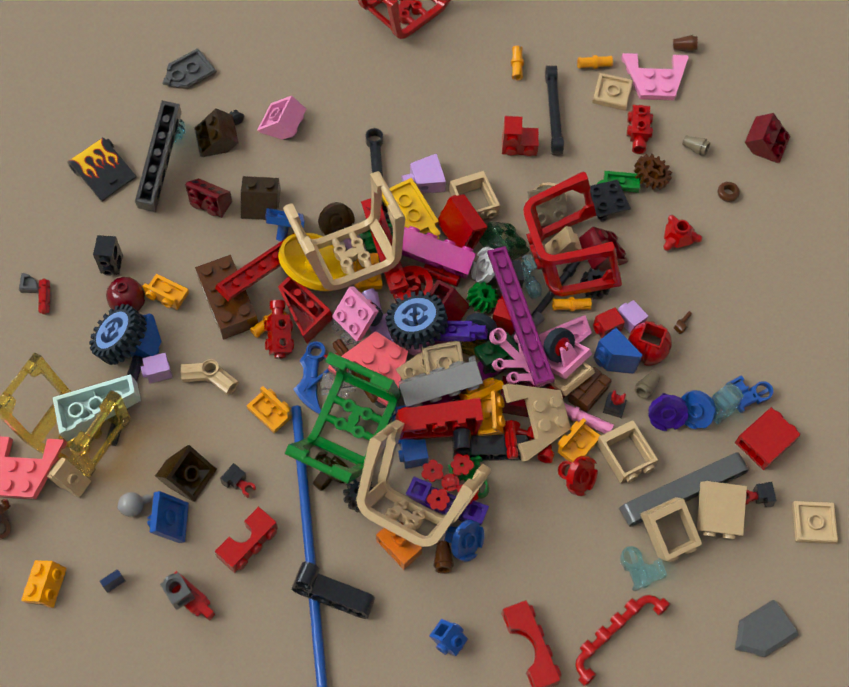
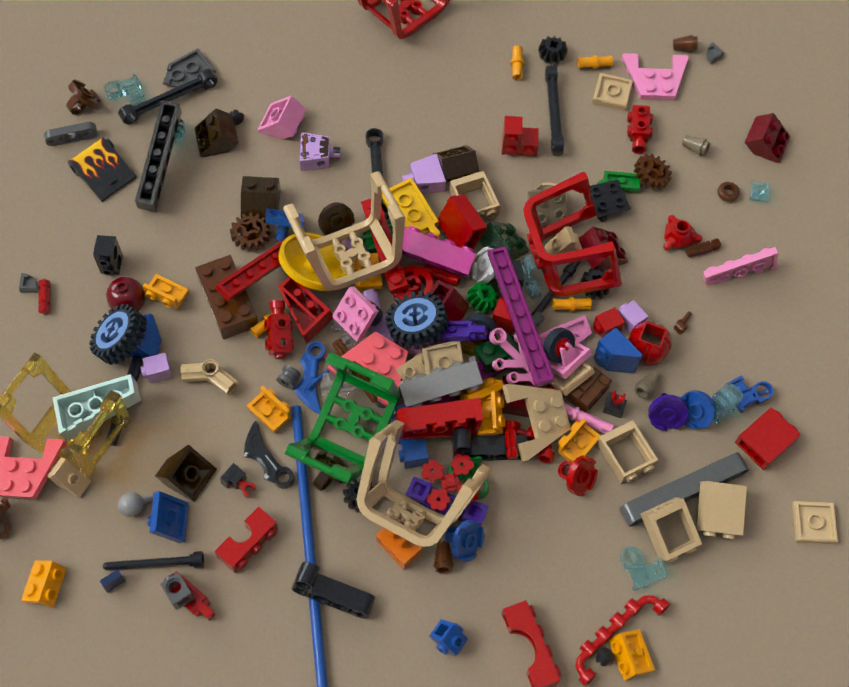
(59, 135): none -> dark grey beam
(82, 97): none -> reddish brown tile
(129, 87): none -> clear light blue piece
(130, 113): none -> black piece
(195, 559): none -> black piece
(208, 197): dark red slope -> none
(250, 232): none -> reddish brown gear
(257, 450): none -> black piece
(288, 377): none -> dark grey wheel
(316, 152): none -> lavender torso
(458, 162): none -> dark brown slope
(552, 49): none -> black gear
(605, 656): none -> black piece
(631, 654): none -> light orange bracket
(702, 248): none -> reddish brown axle
(714, 53): none -> dark grey tile
(739, 268): none -> bright pink wing
(760, 191): none -> clear light blue tile
(762, 493): black piece -> none
(765, 630): dark grey tile -> none

